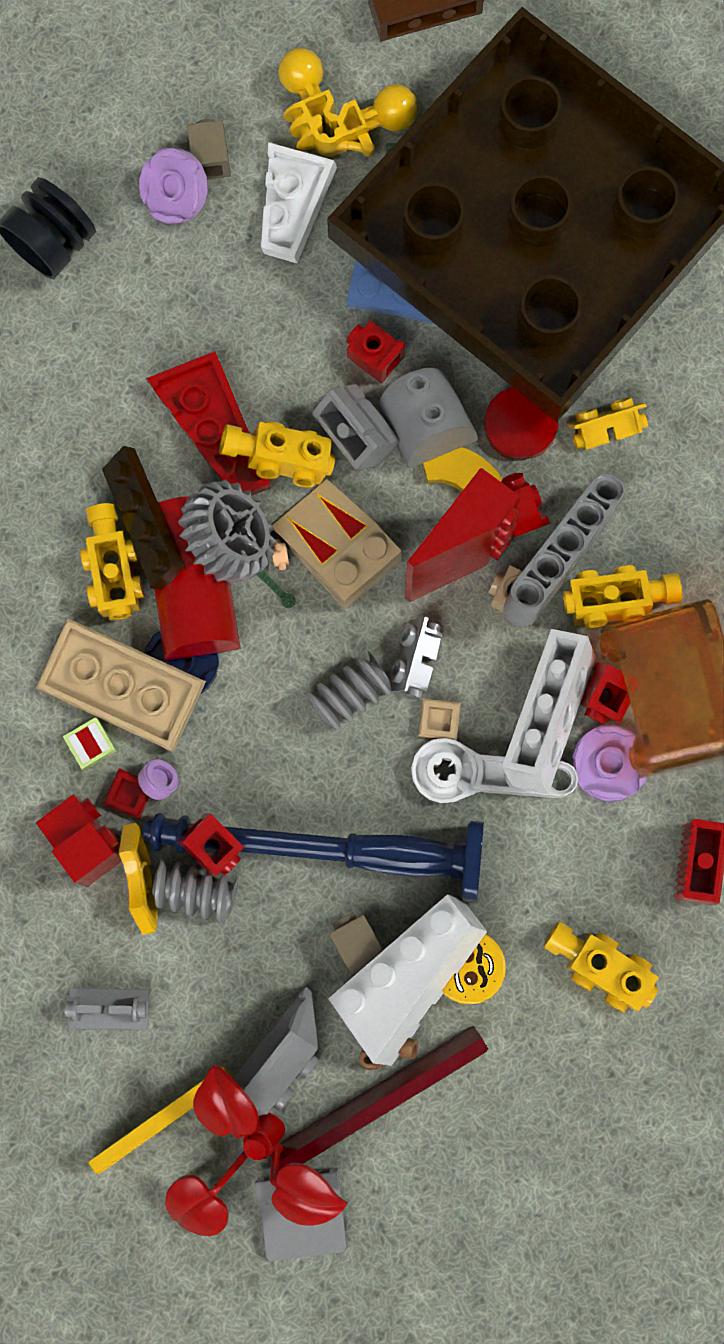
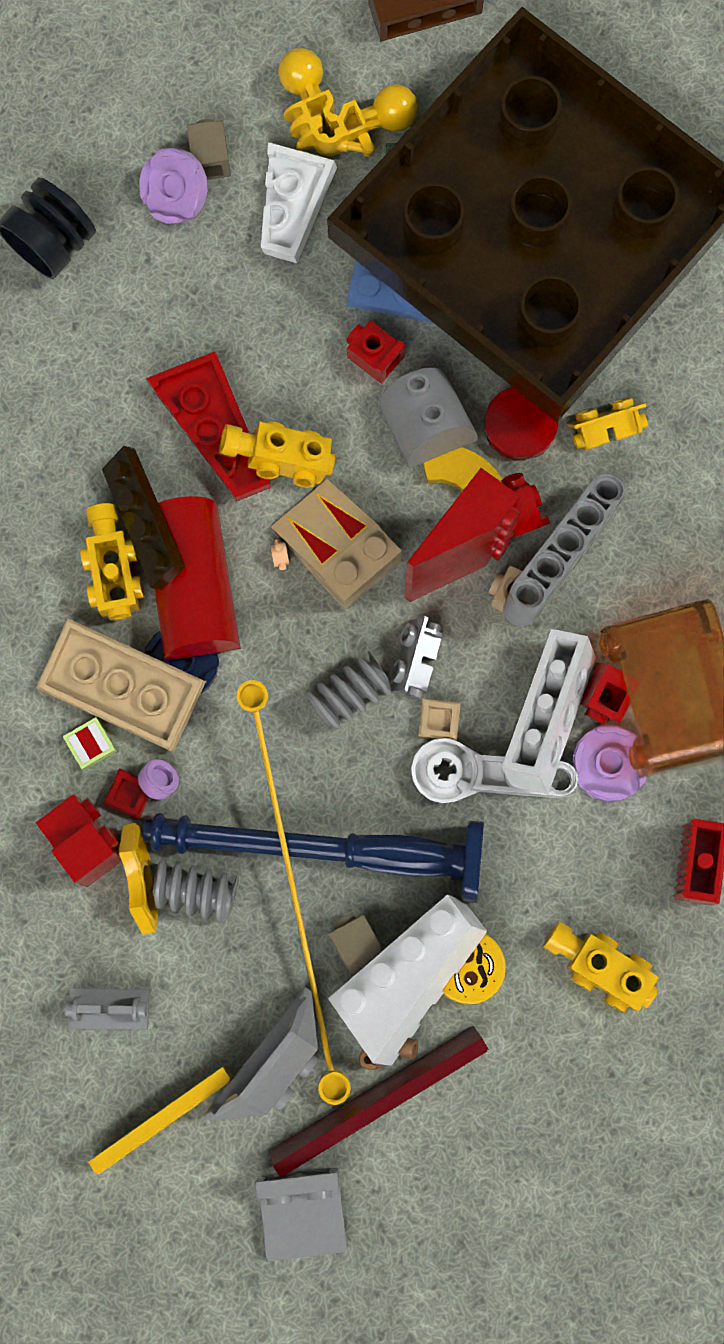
(227, 532): light grey gear -> none
(228, 847): red brick -> none
(287, 600): clear green hinge -> none
(300, 1191): red plant -> none
(333, 1084): none -> yellow piece
(356, 427): light grey brick -> none
(608, 591): yellow brick -> none

